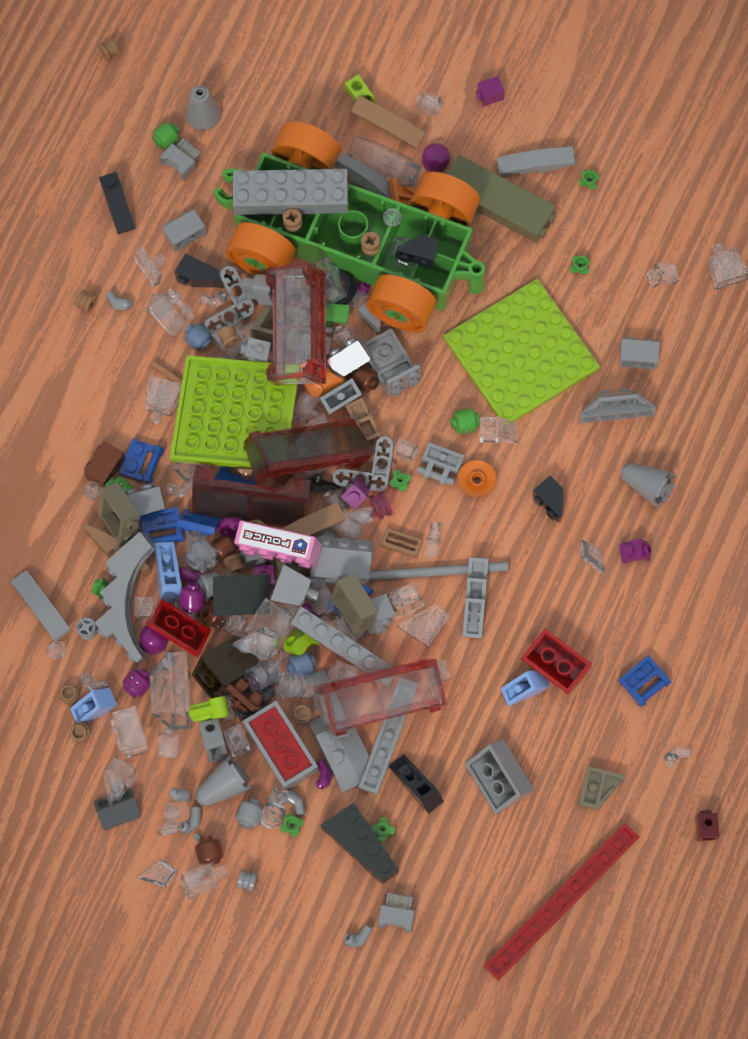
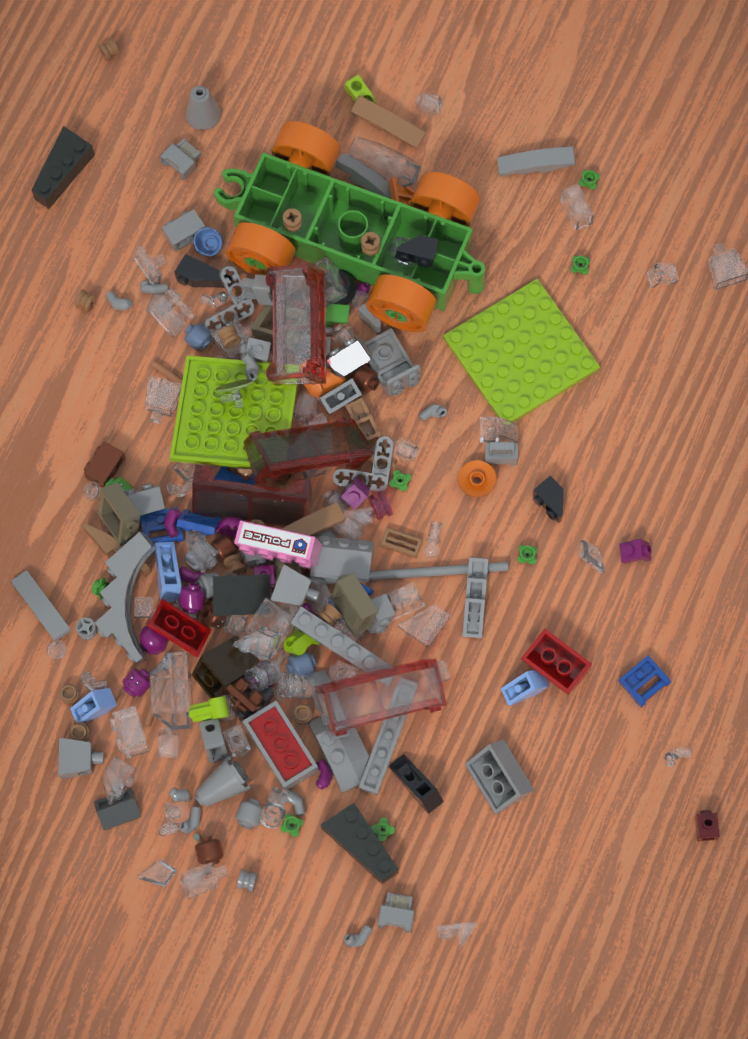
(62, 166): none -> pearl dark grey wedge
(77, 758): none -> light grey torso
(116, 202): black slope -> none
(136, 459): blue plate -> none
(146, 288): none -> light grey arm
(165, 135): bright green head -> none
(170, 520): none -> magenta arm
(208, 241): none -> medium blue hair
(234, 387): none -> clear shield
(251, 366): none -> light grey arm
(279, 190): light grey brick -> none
(320, 485): pearl dark grey piece -> none
(329, 614): none -> medium nougat wheel
(392, 217): clear plate -> none
(434, 411): none -> light grey arm
(435, 157): magenta hair -> none
(441, 458): light grey plate -> none
(463, 930): none -> clear slope
(464, 421): bright green head -> none
(490, 91): magenta brick -> none
(501, 453): none -> light grey piece
(505, 200): olive brick -> none
(531, 550): none -> bright green plate
(561, 902): red plate -> none
(577, 206): none -> clear brick
(598, 787): dark tan wing -> none
(617, 406): light grey wedge -> none
(639, 353): light grey brick -> none
(649, 482): light grey cone -> none

